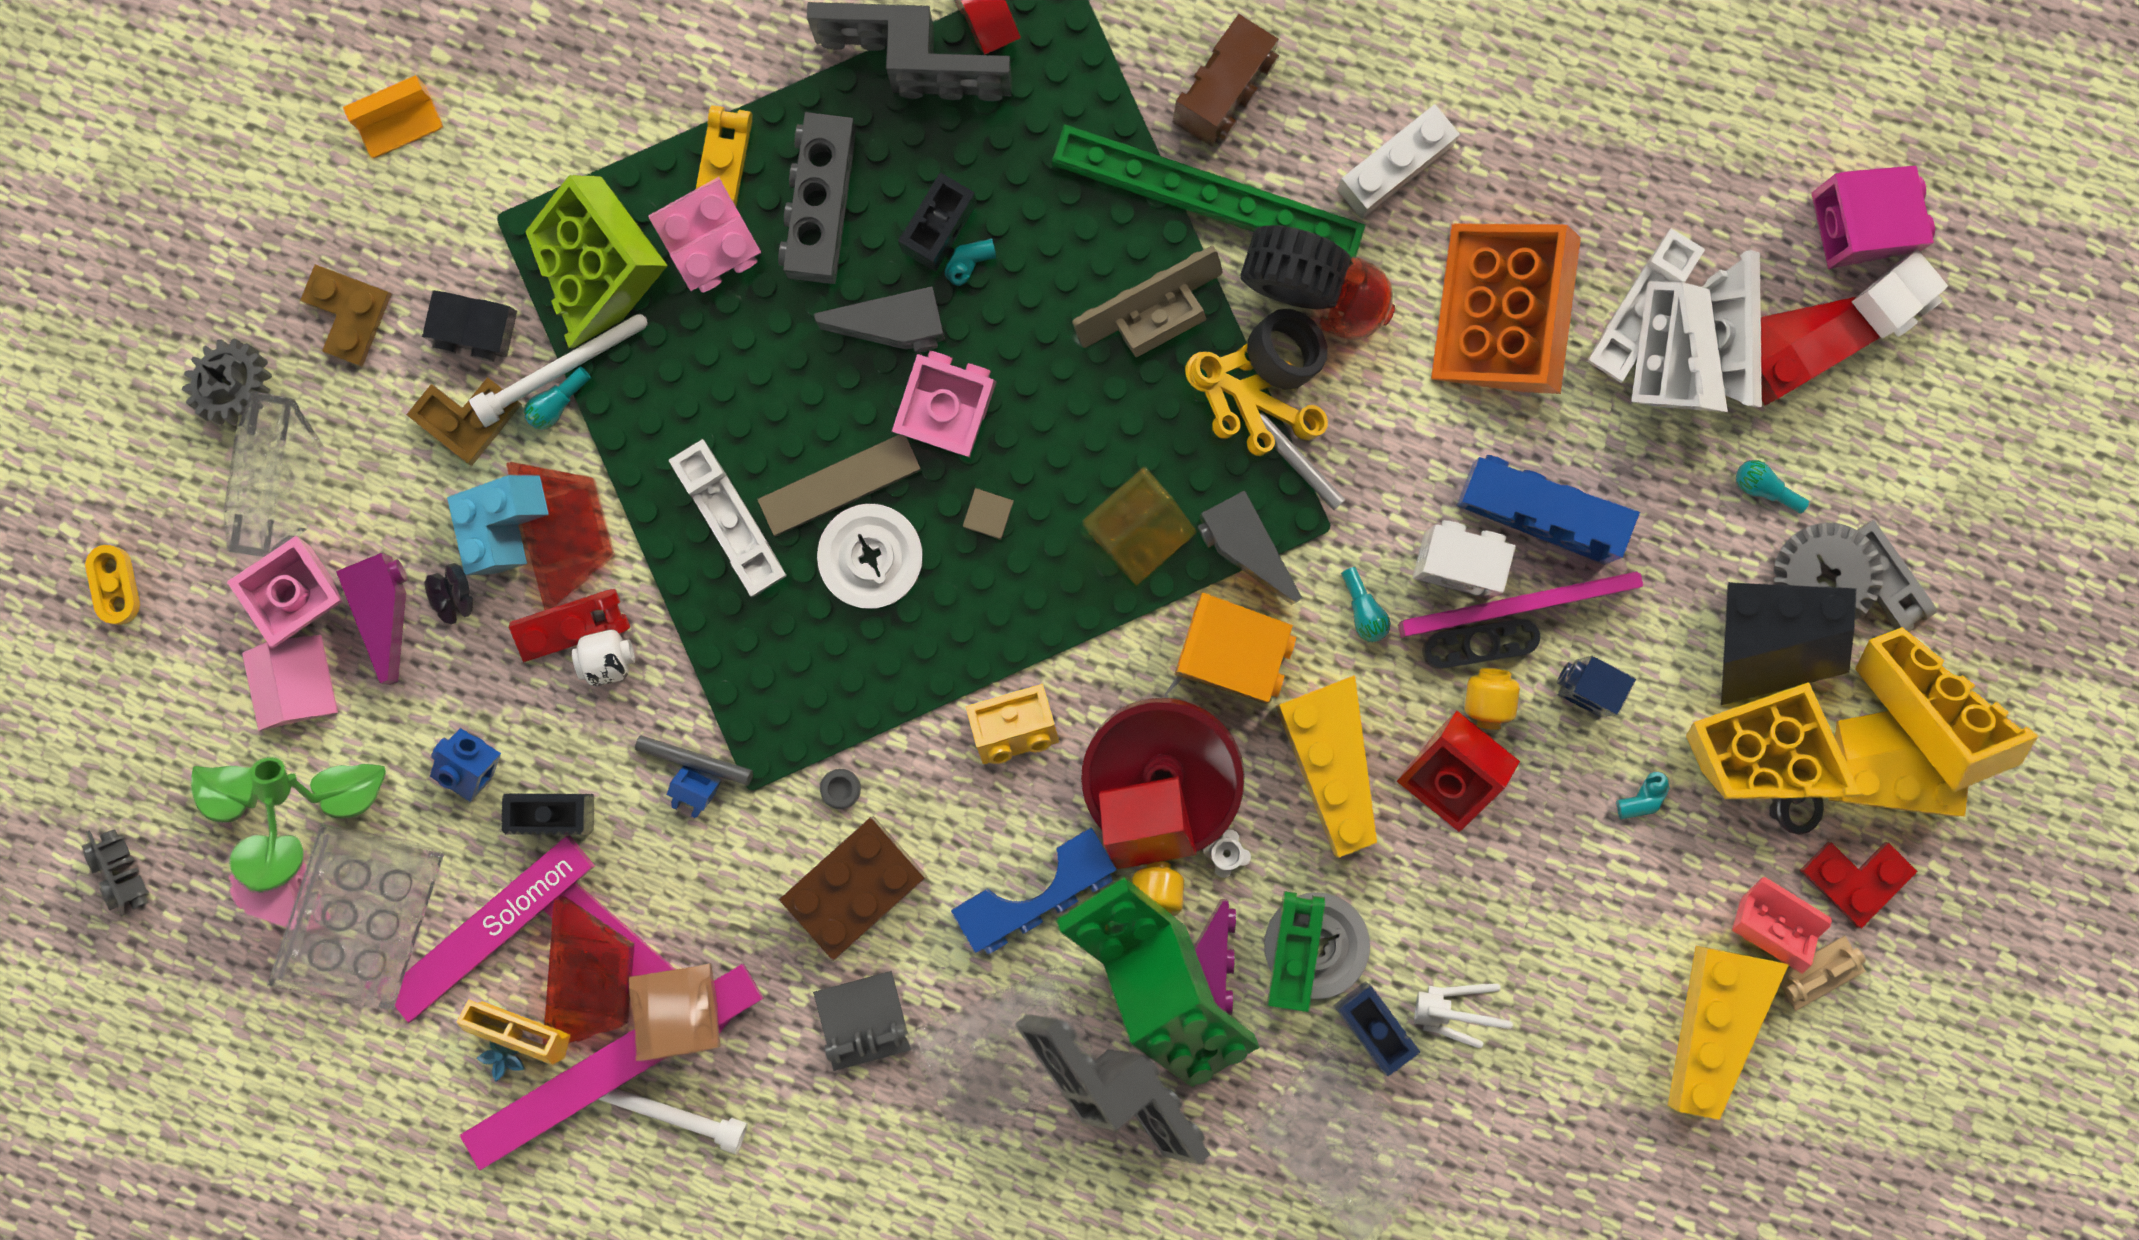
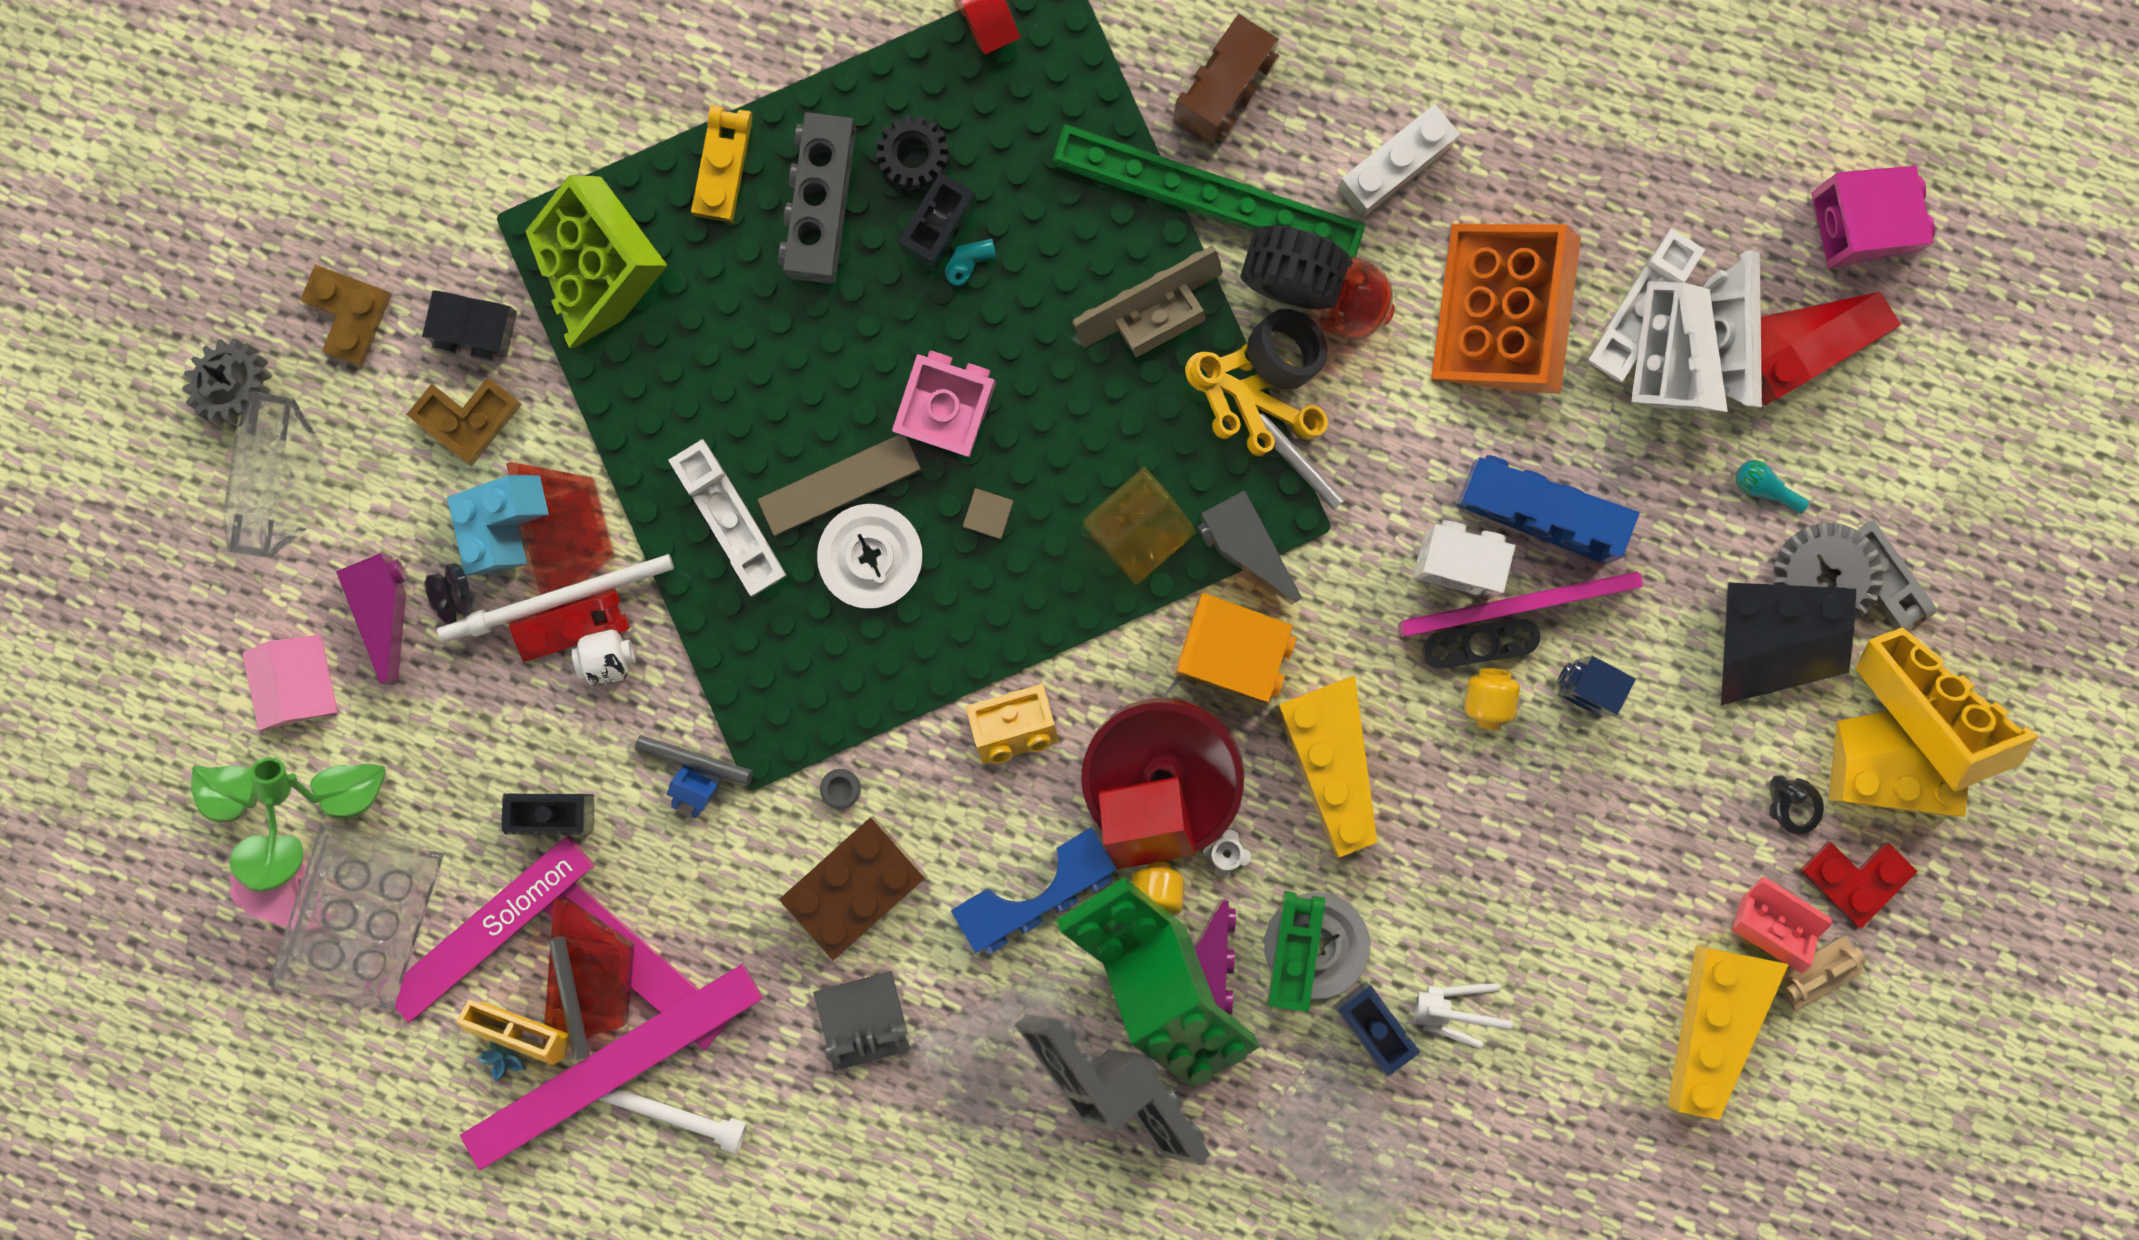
(108, 587): yellow plate -> none
(109, 850): dark grey hinge -> none
(285, 590): bright pink slope -> none
(394, 116): light orange panel -> none
(464, 764): blue brick -> none
(482, 622): none -> white bar
(490, 406): white piece -> none
(547, 407): teal piece -> none
(569, 997): none -> dark grey bar
(674, 1012): medium nougat slope -> none
(705, 236): bright pink plate -> none
(896, 320): dark grey slope -> none
(906, 131): none -> black tyre
(910, 50): dark grey bracket -> none
(1369, 617): teal piece -> none
(1459, 771): red slope -> none
(1649, 798): teal arm -> none
(1772, 749): yellow wedge -> none
(1900, 294): white brick -> none

